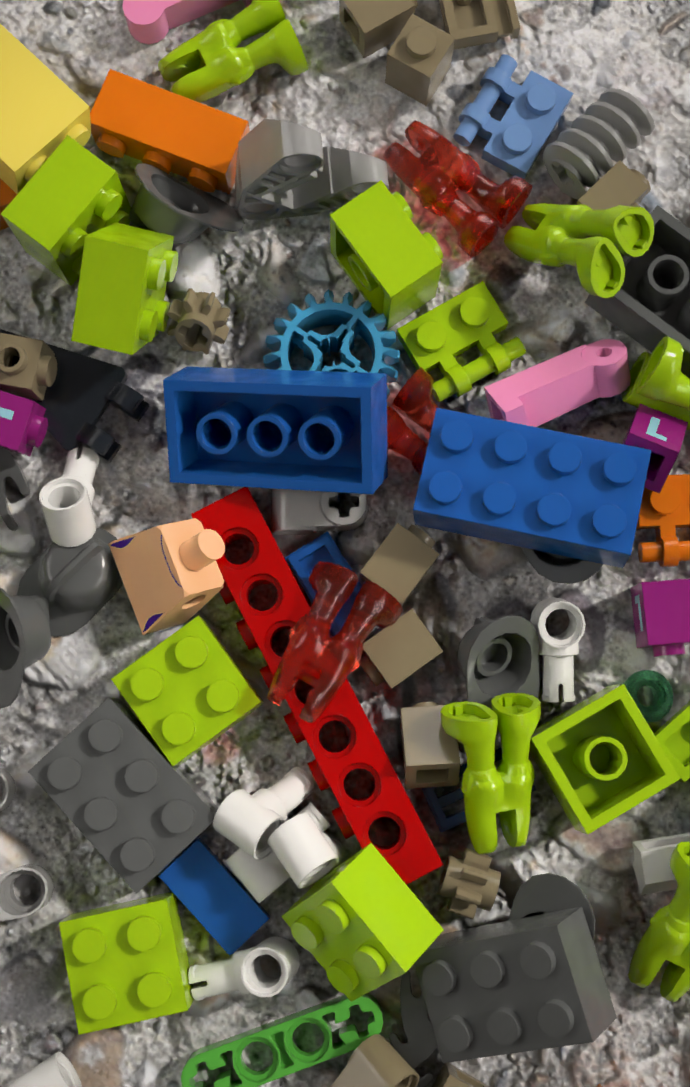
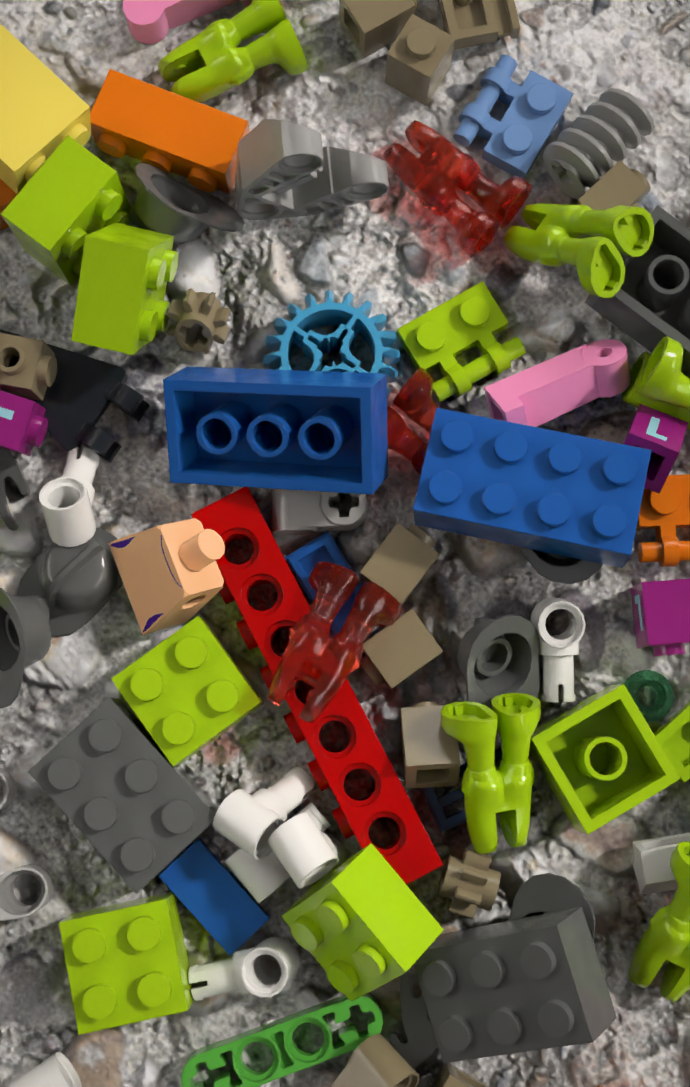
(385, 252): lime brick -> none

